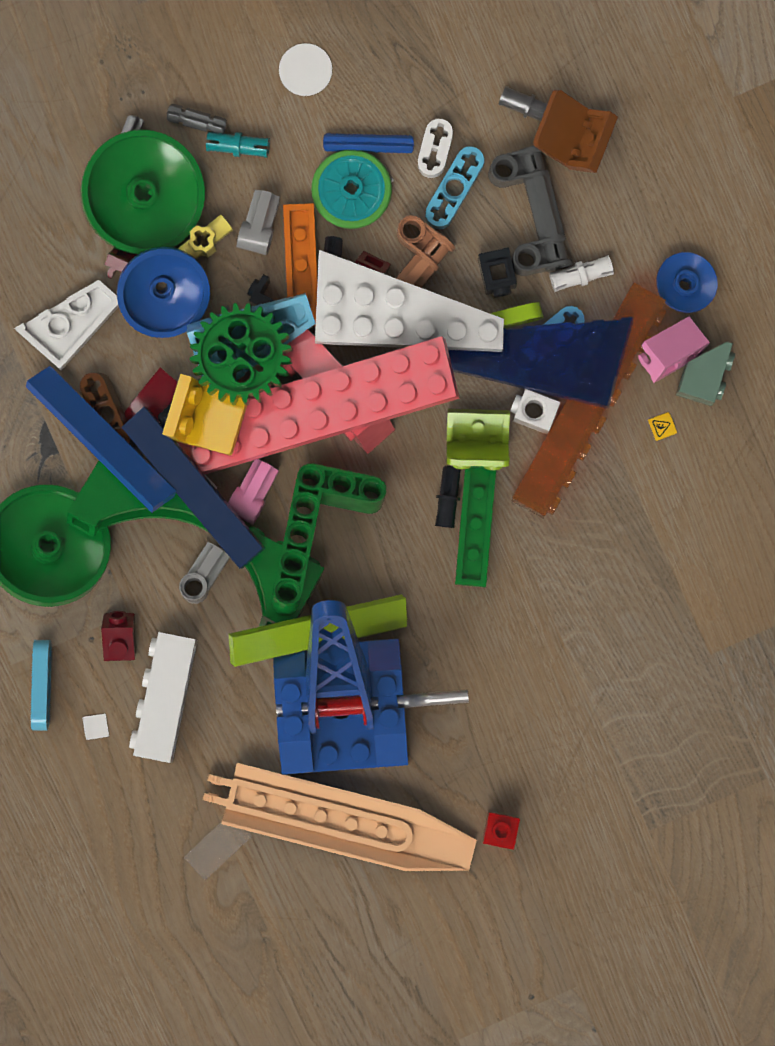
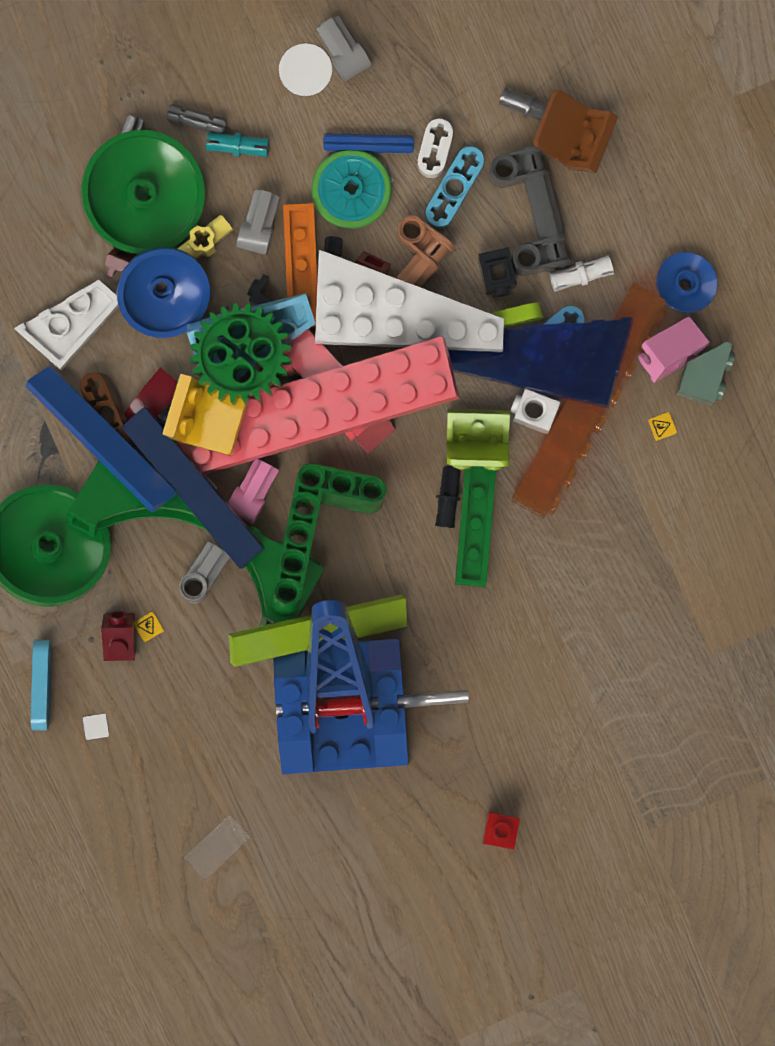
(148, 626): none -> yellow sticker
(164, 697): white brick -> none
(341, 821): light nougat hinge -> none
(347, 55): none -> light grey piece

